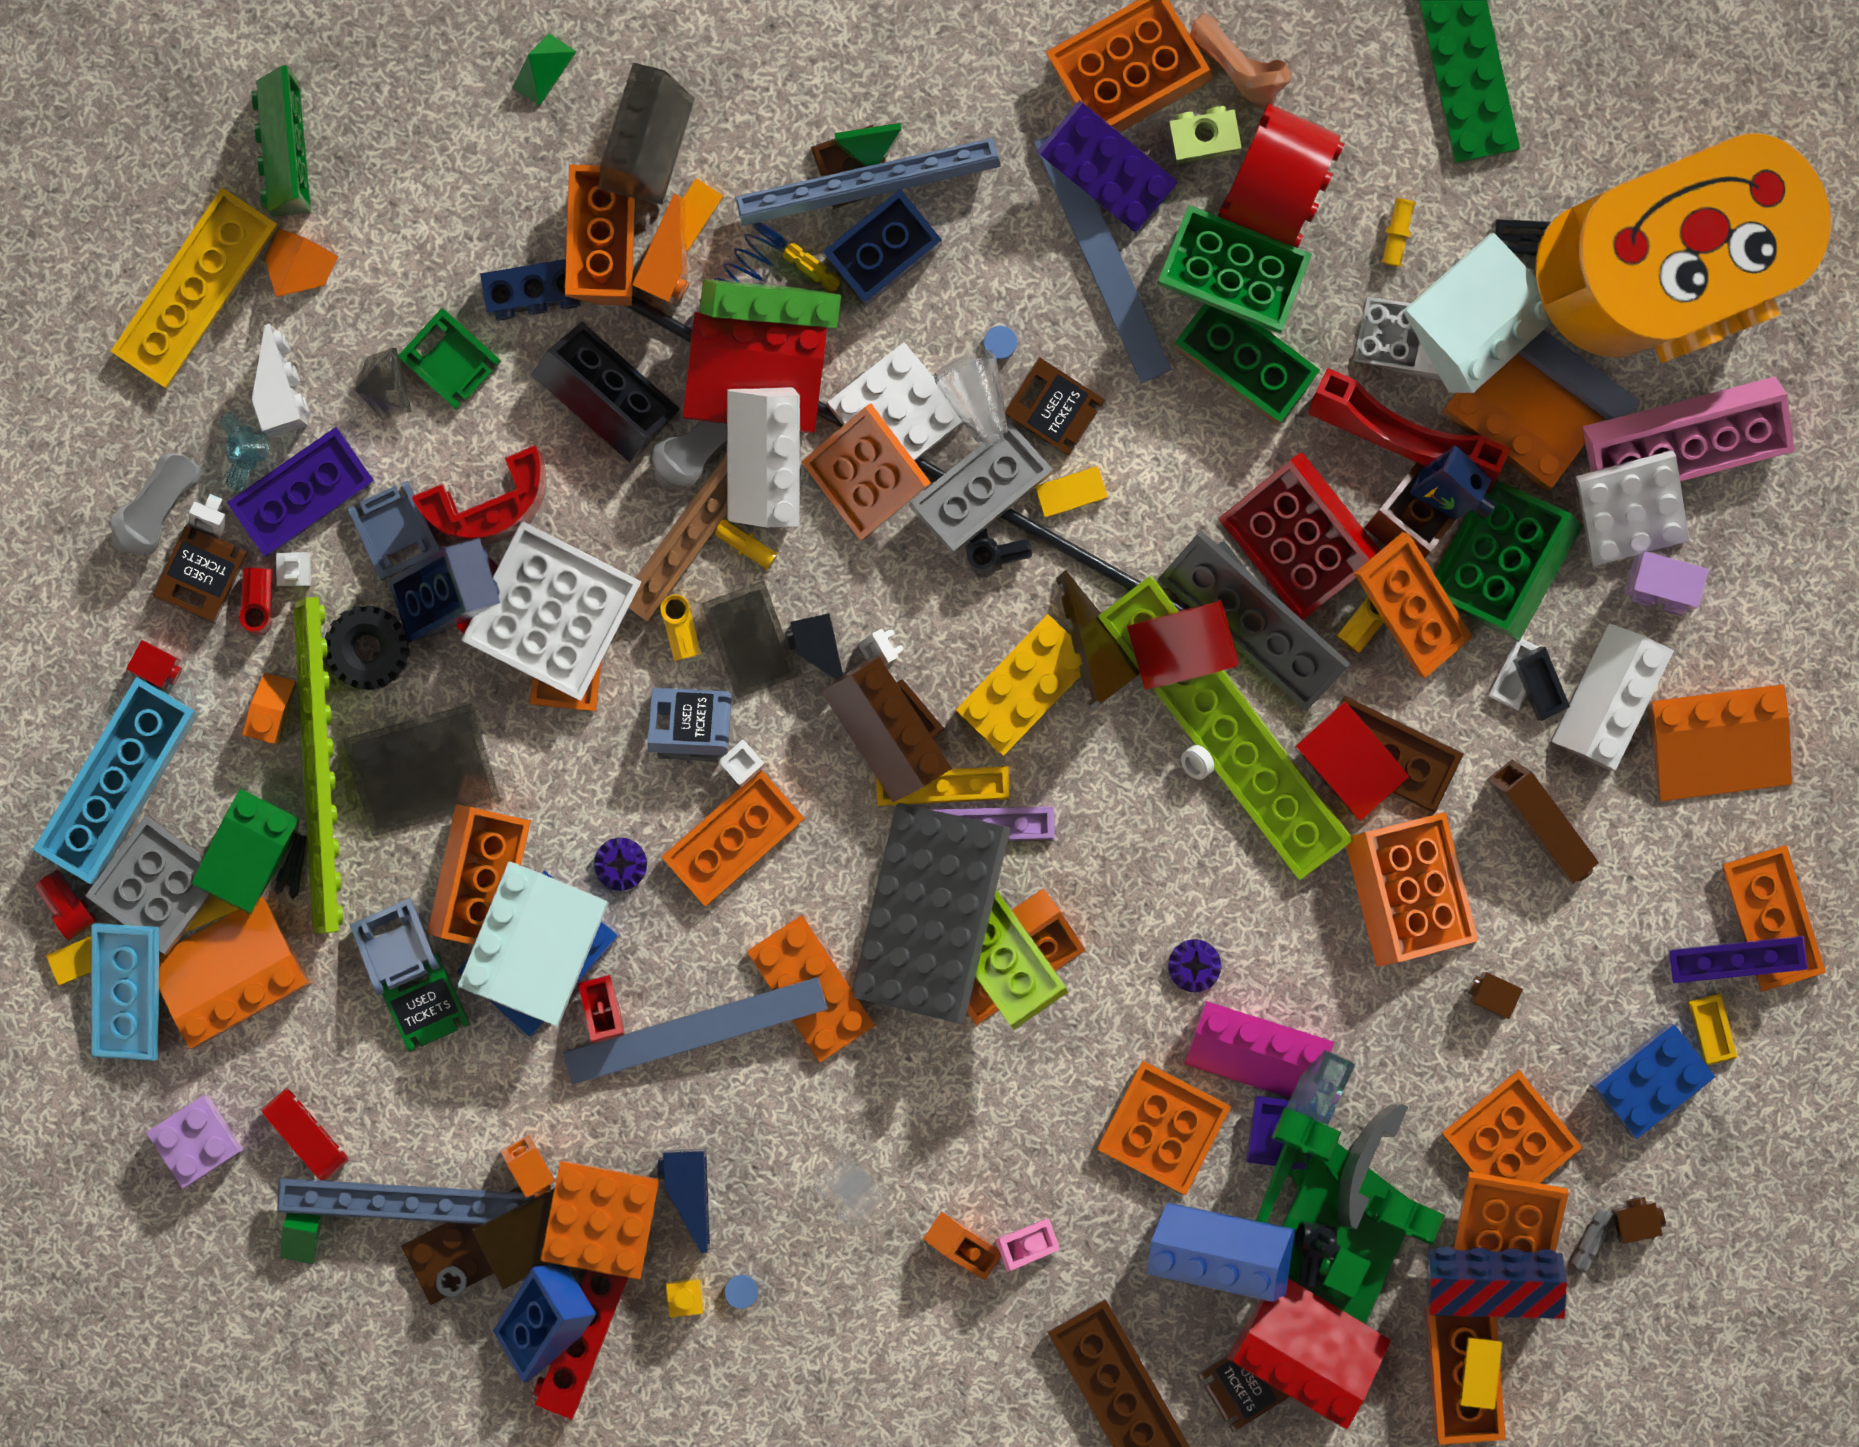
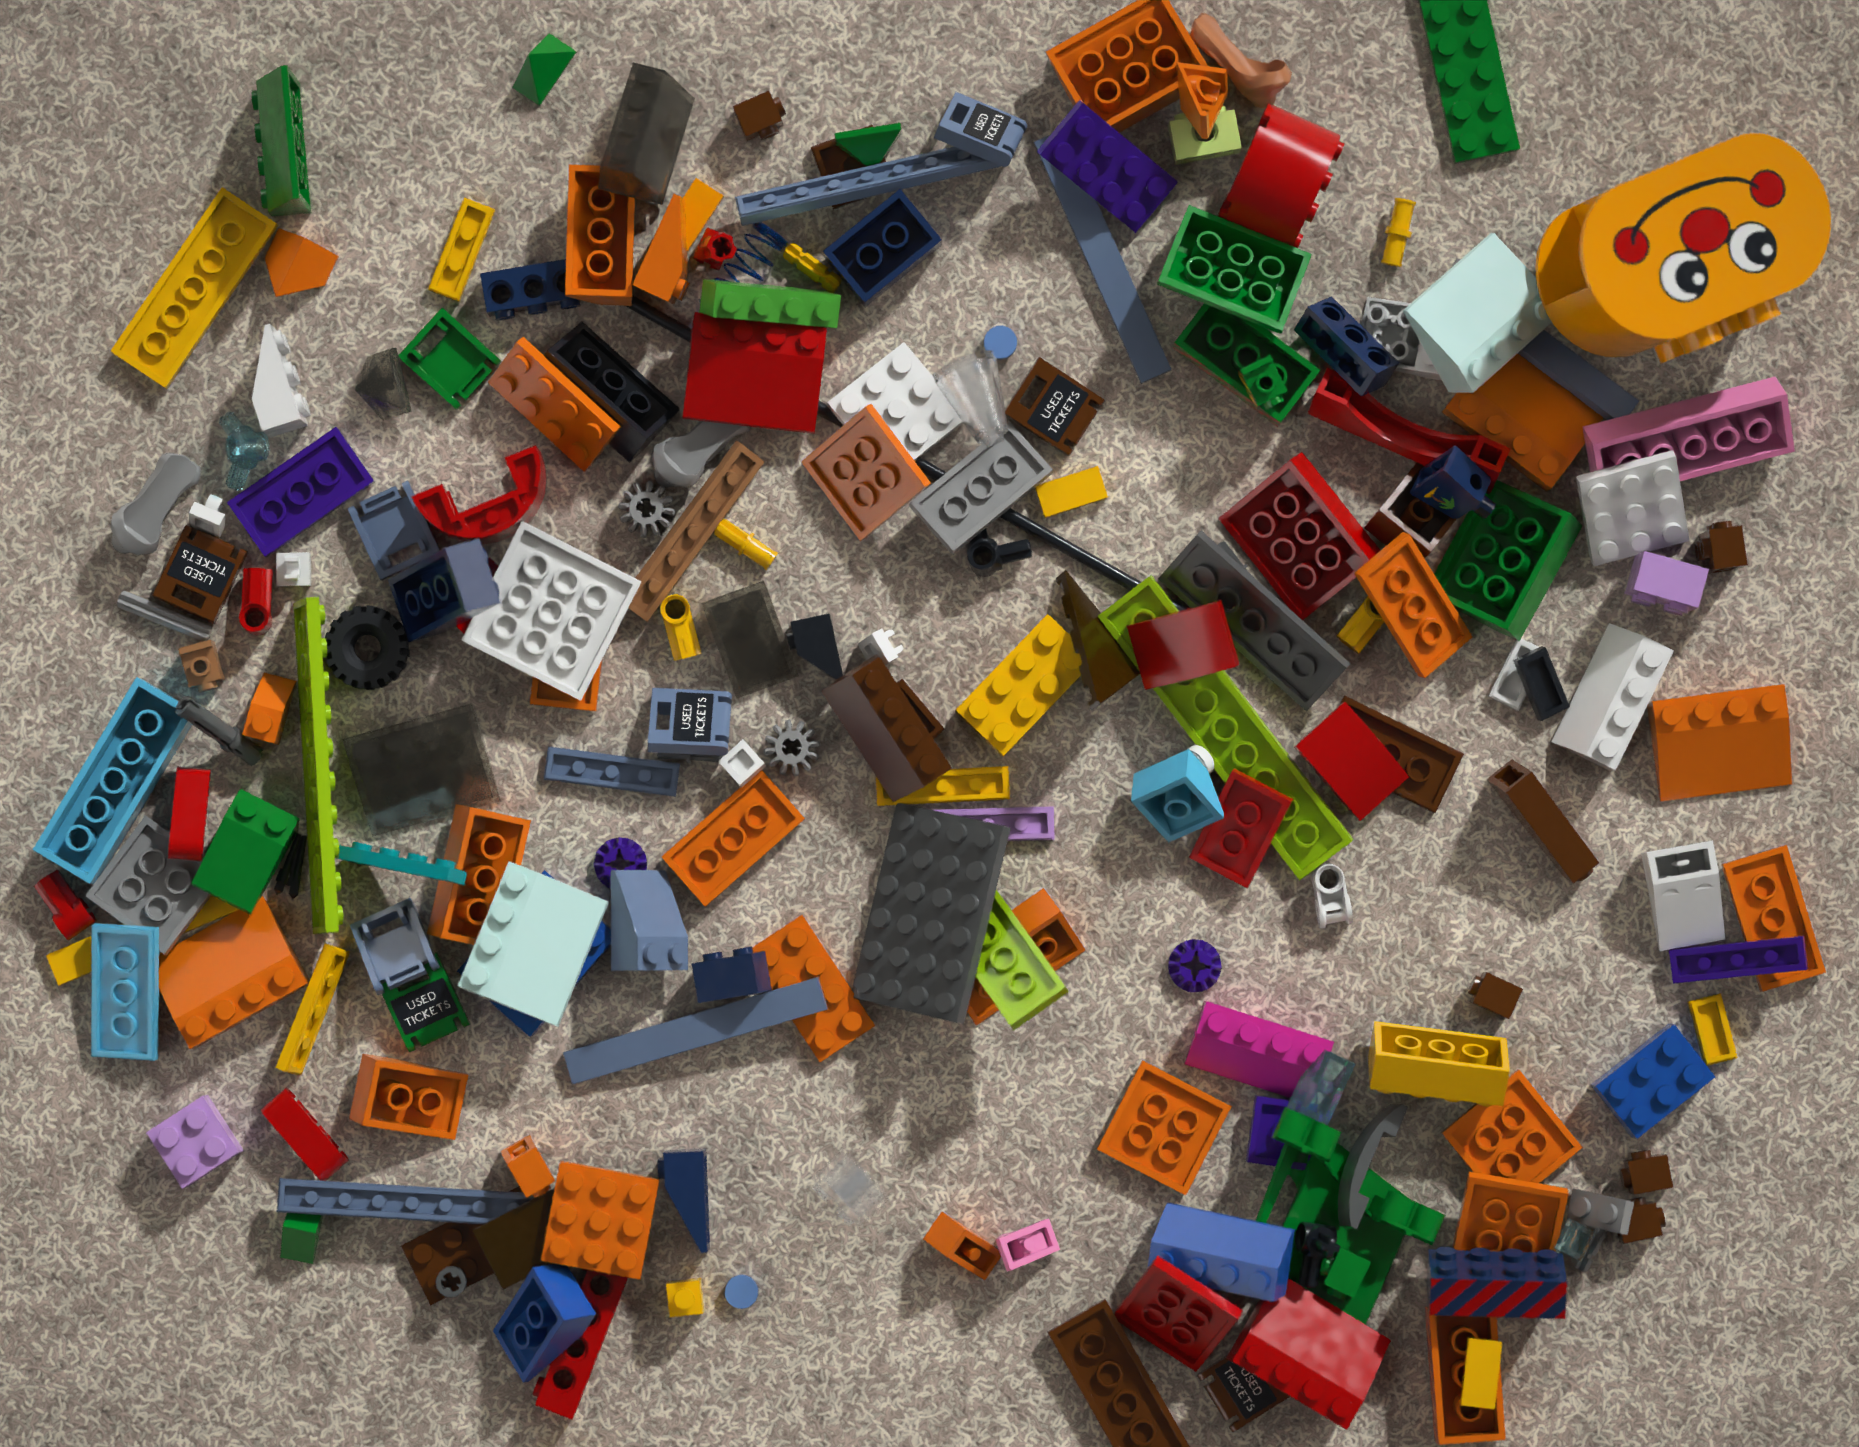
(155, 665): red brick -> none
(164, 616): none -> light grey axle
(189, 814): none -> red beam
(206, 652): none -> medium nougat brick
(228, 737): none -> dark grey pin
(312, 1009): none -> yellow tile
(408, 1097): none -> orange slope
(414, 864): none -> teal plate
(461, 249): none -> yellow tile
(554, 404): none -> orange plate
(601, 1009): red slope -> none
(611, 771): none -> sand blue tile
(646, 923): none -> sand blue slope
(655, 502): none -> light grey gear
(715, 248): none -> red piece
(731, 976): none -> dark blue brick
(760, 116): none -> reddish brown brick
(763, 457): white slope -> none
(793, 736): none -> light grey gear
(981, 130): none -> sand blue container
(1176, 796): none -> medium azure slope
(1177, 1313): none -> red plate
(1201, 94): none -> orange slope
(1242, 838): none -> red plate
(1251, 376): none -> green brick
(1331, 898): none -> white piece
(1346, 346): none -> dark blue brick
(1411, 889): orange slope -> none
(1438, 1064): none -> yellow brick
(1521, 250): black tile -> none
(1574, 1240): none -> clear light blue tile
(1600, 1211): none -> light grey plate
(1646, 1172): none -> reddish brown brick
(1684, 895): none -> white slope
(1721, 547): none -> reddish brown brick

